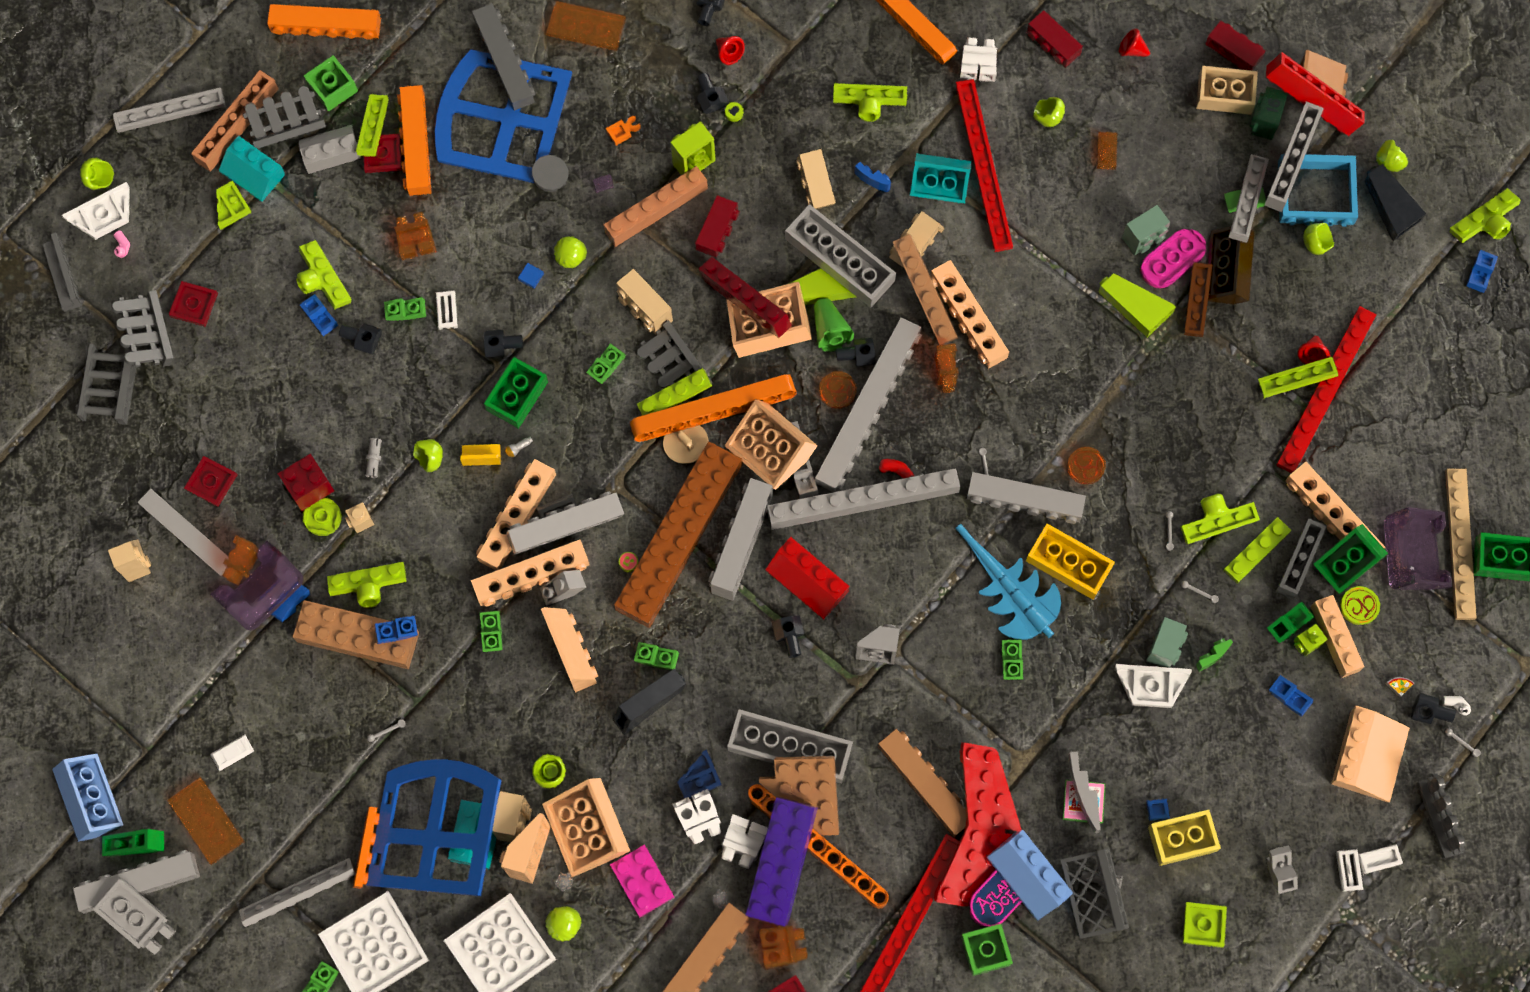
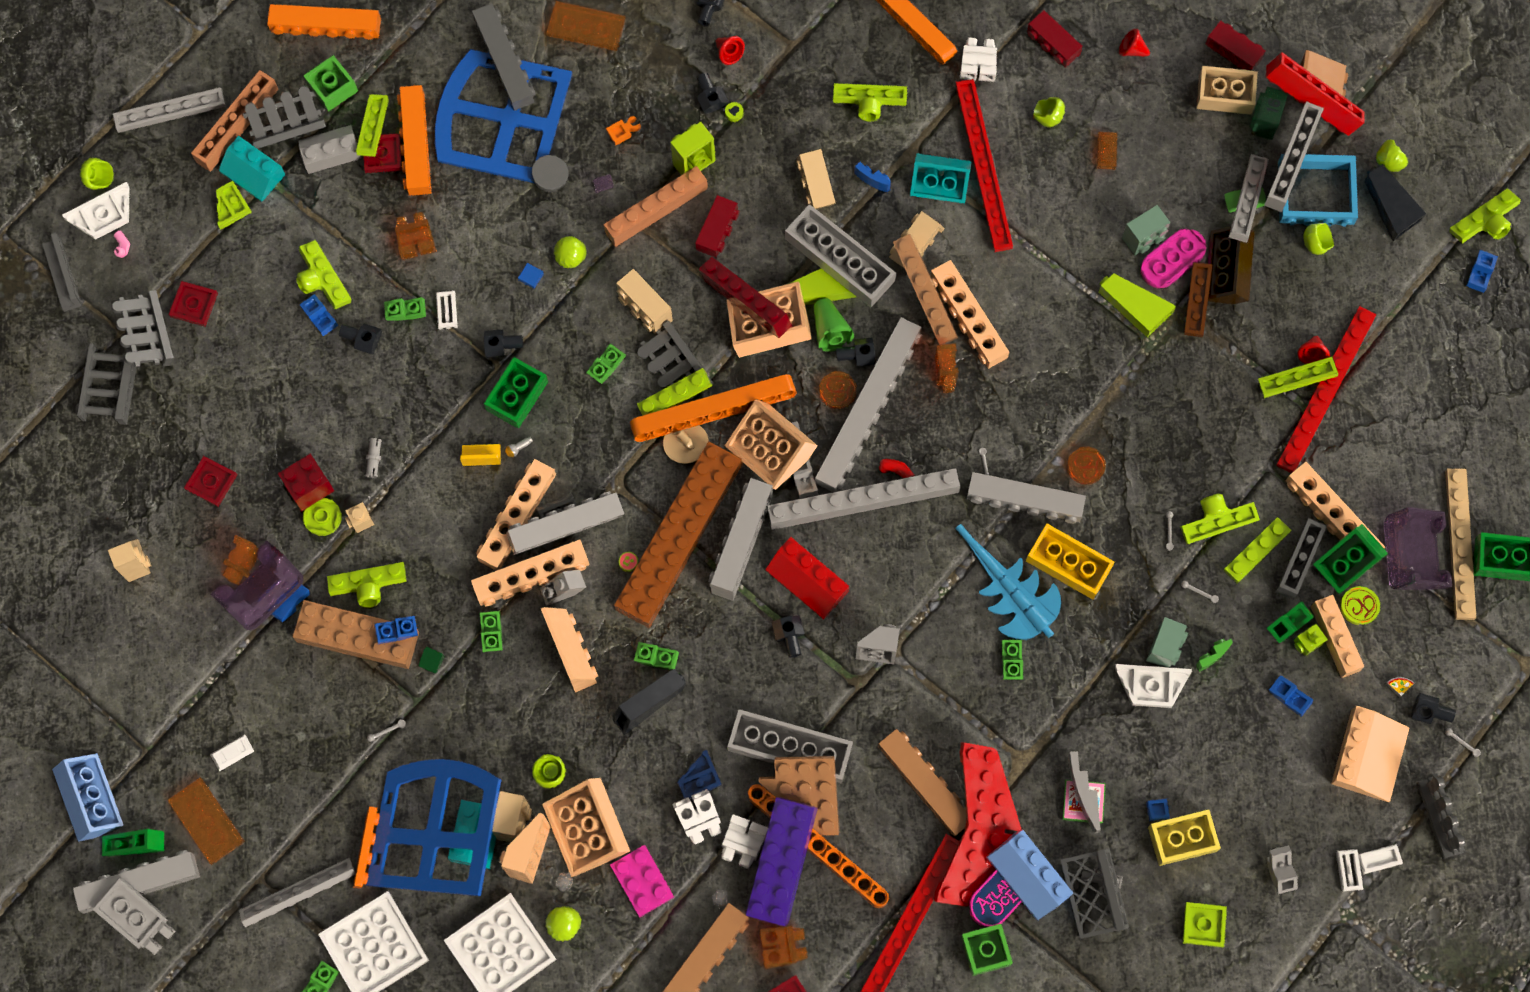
(184, 531): light grey tile -> none
(429, 454): lime hair -> none
(431, 660): none -> dark green slope
(1458, 703): white arm -> none

